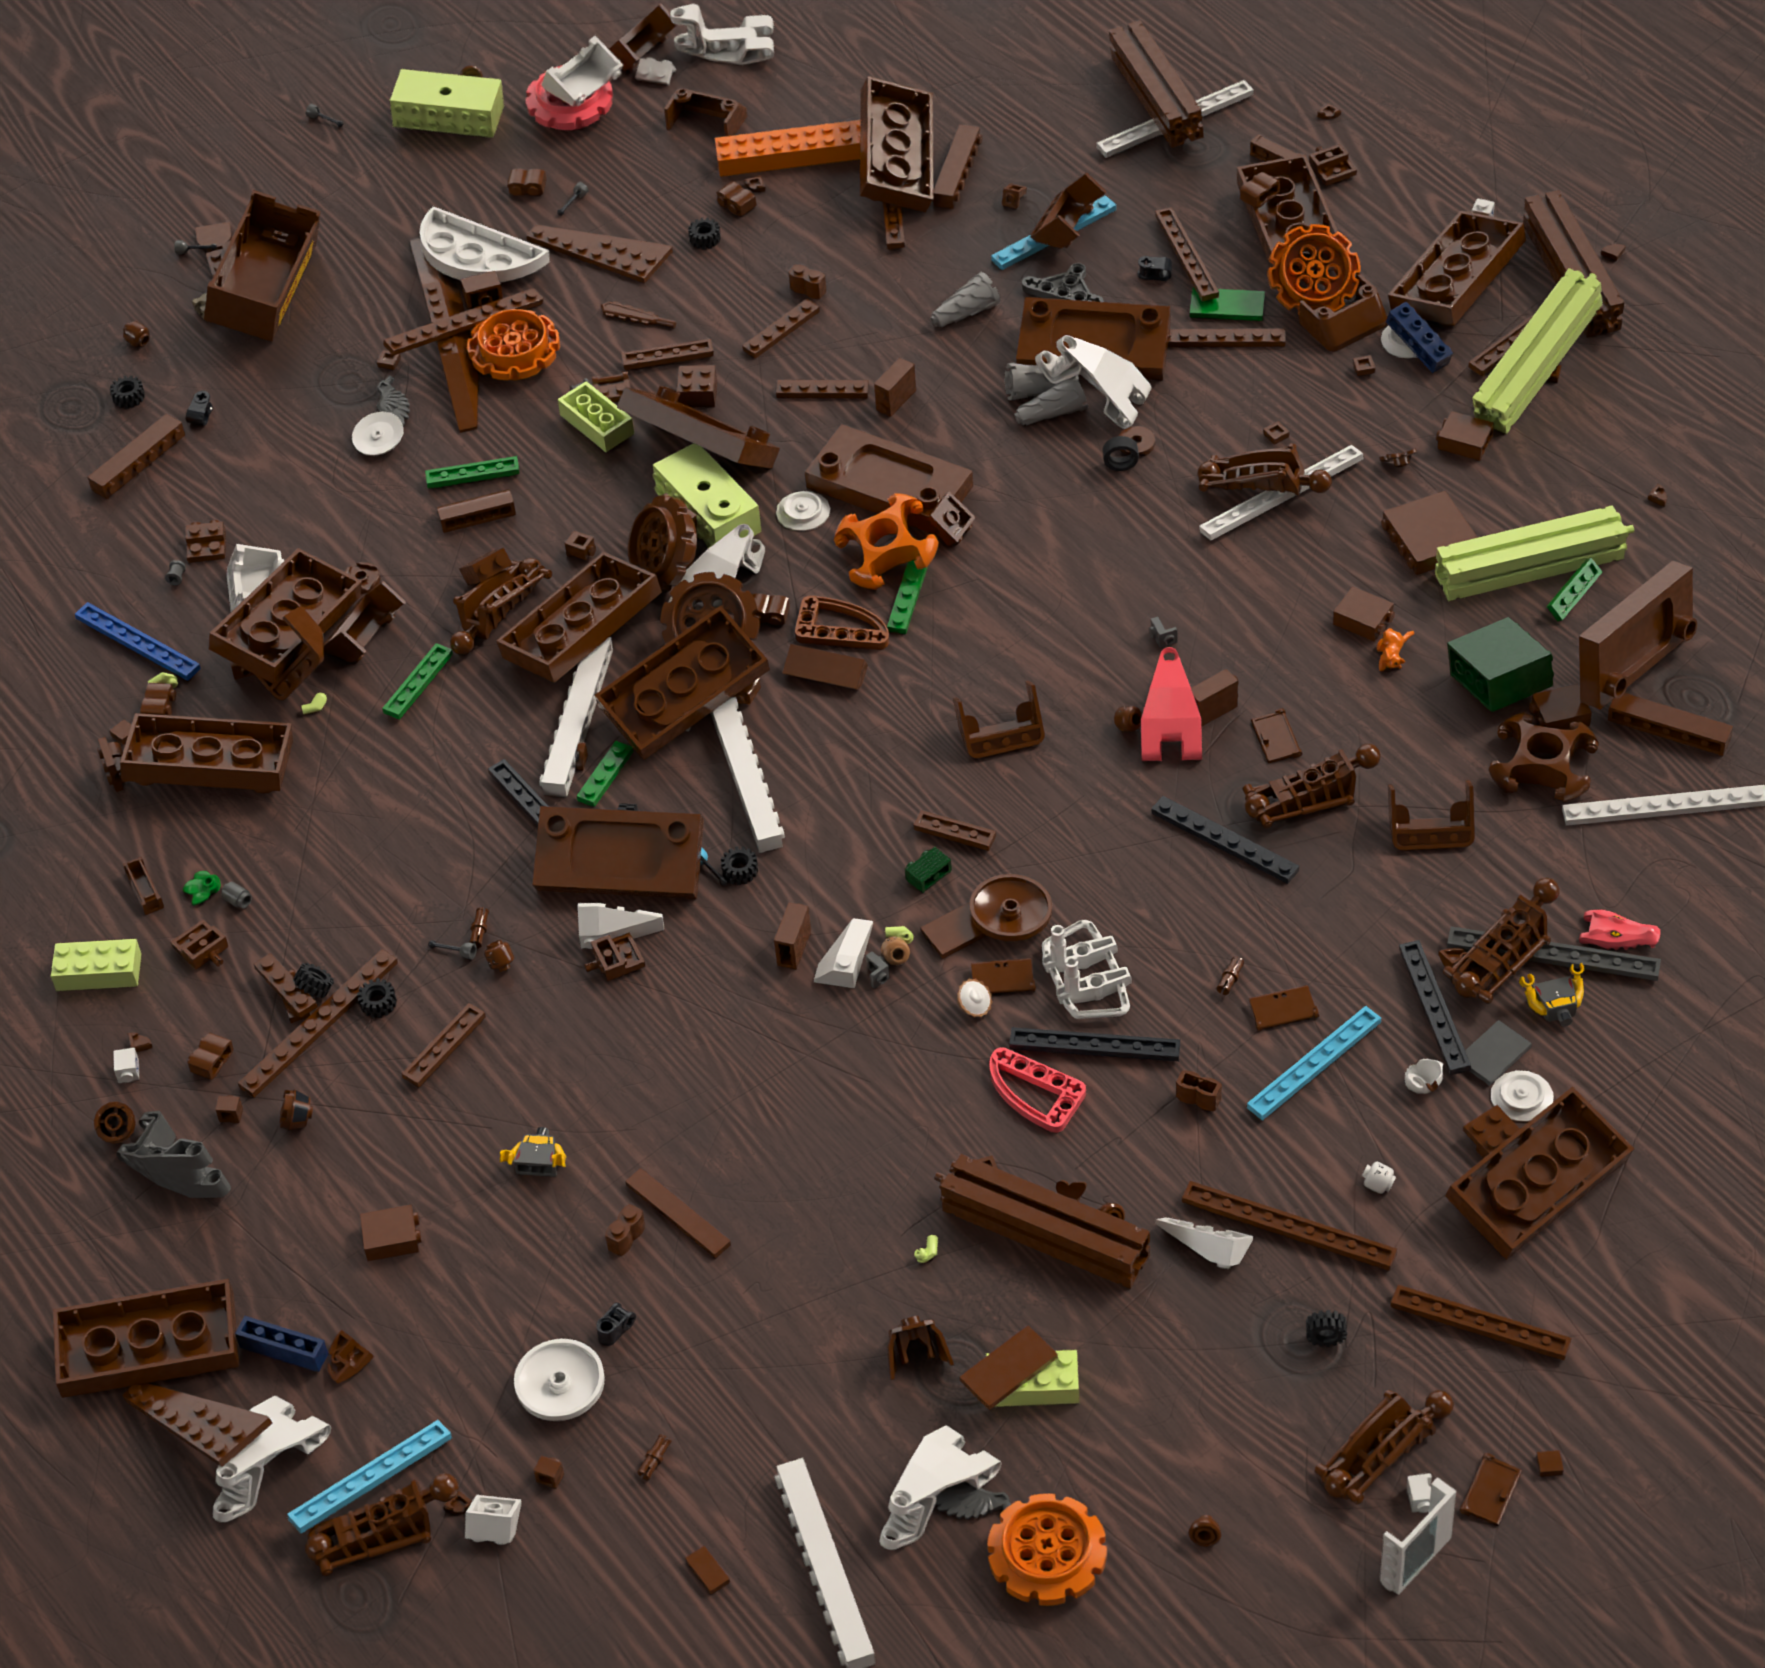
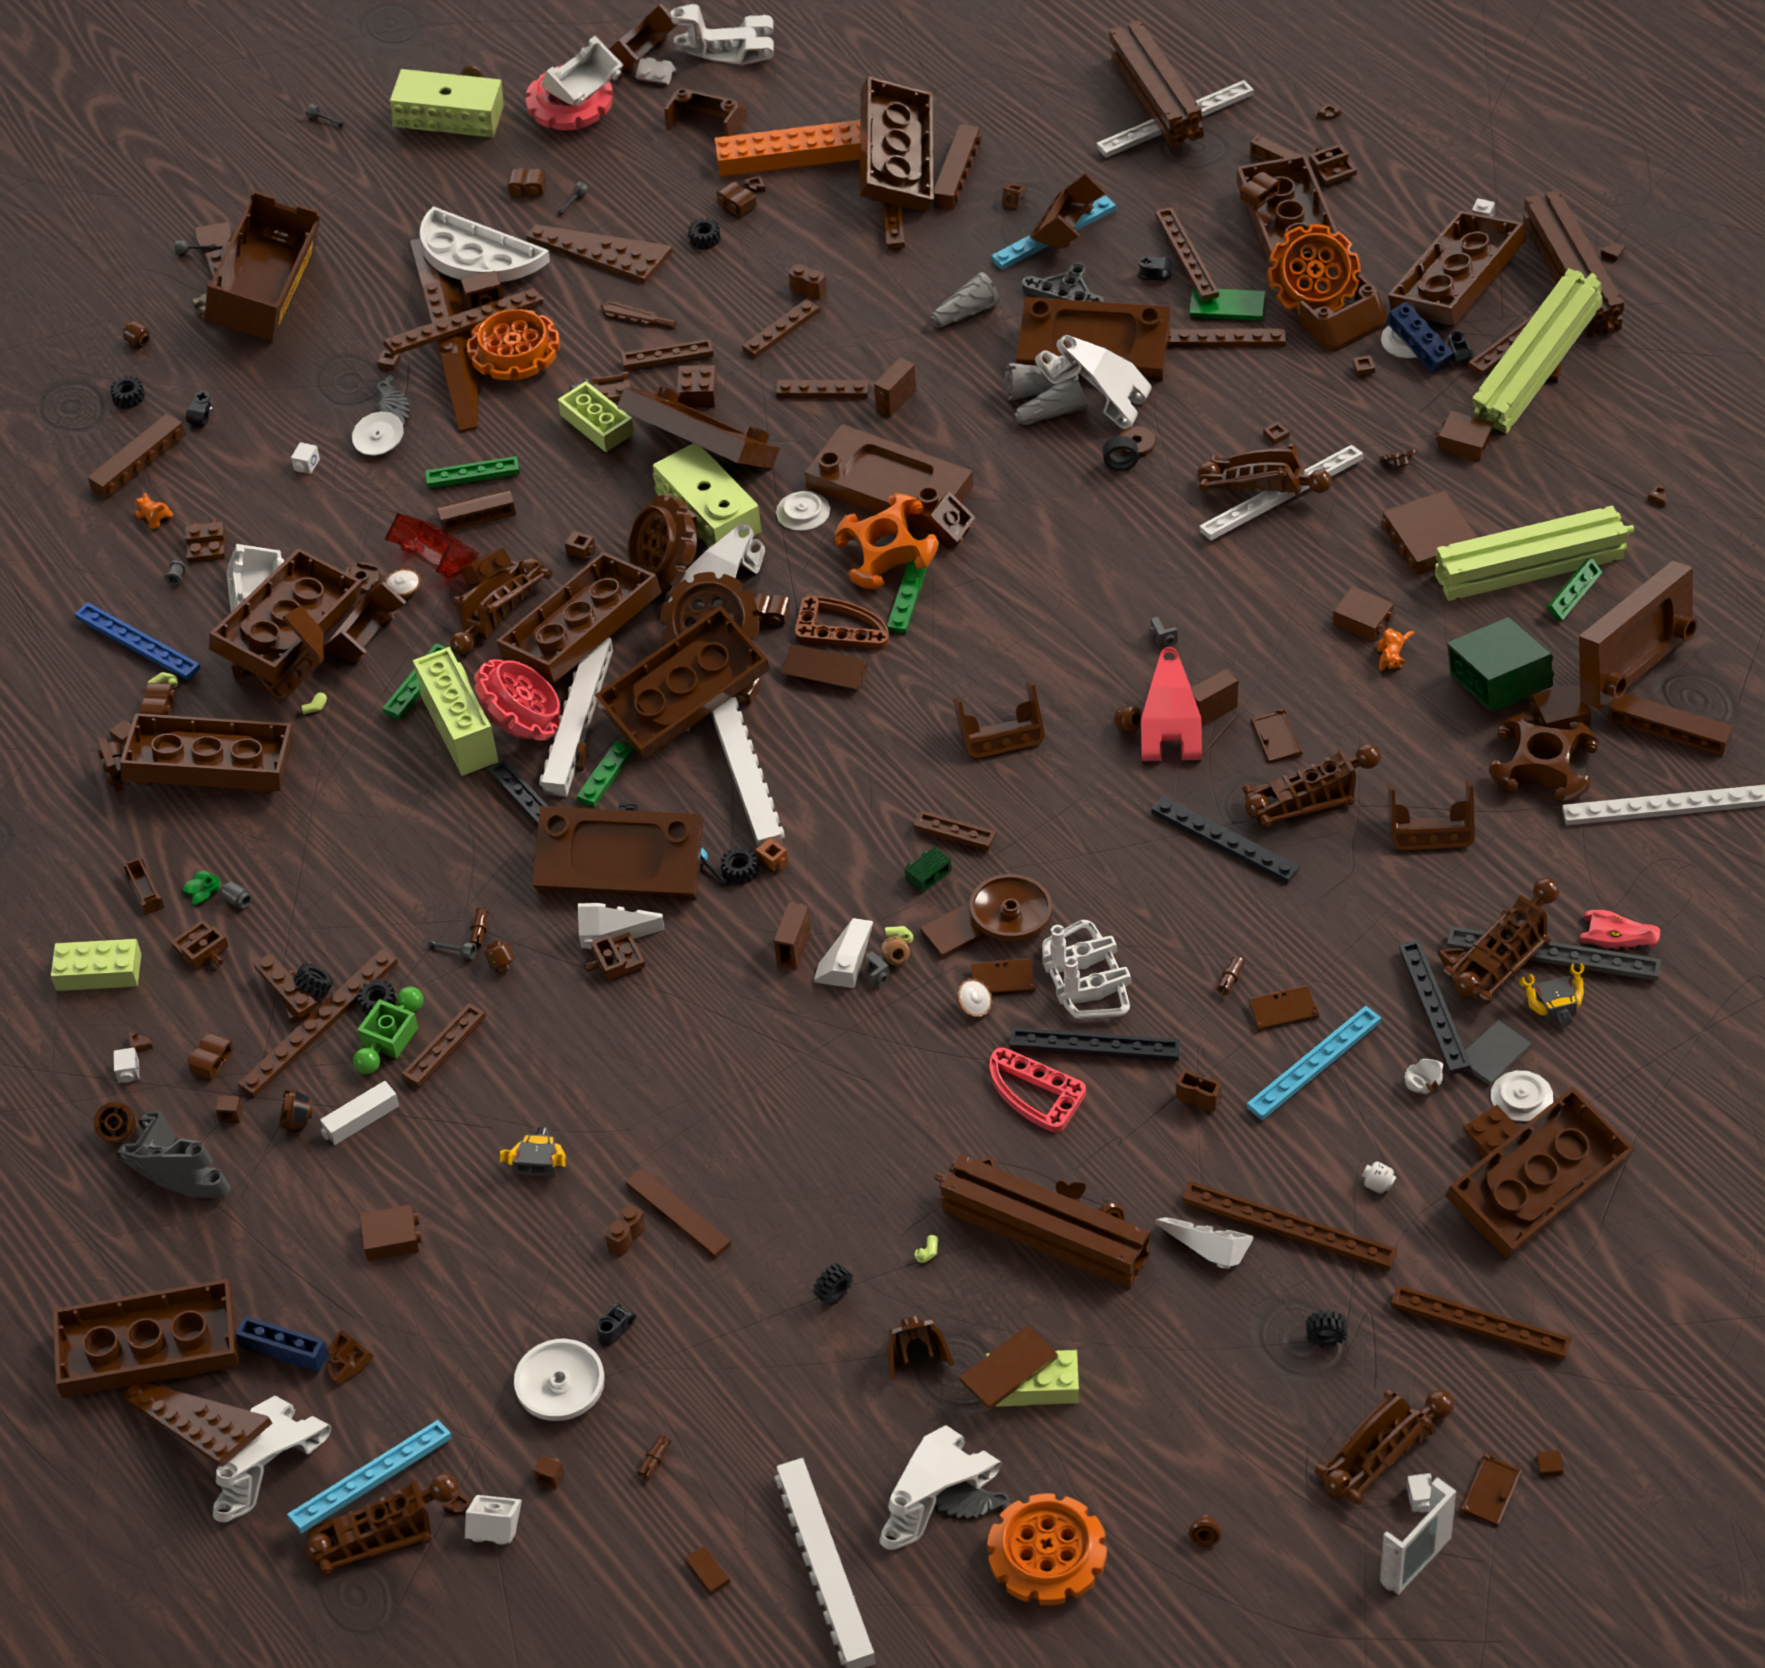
(152, 511): none -> orange animal
(305, 458): none -> white brick
(359, 1113): none -> white brick
(387, 1029): none -> bright green brick
(404, 582): none -> white piece
(431, 543): none -> clear red windscreen
(455, 711): none -> yellowish green piece
(518, 699): none -> coral piece
(772, 855): none -> dark orange brick
(833, 1284): none -> black tyre
(1459, 346): none -> black piece

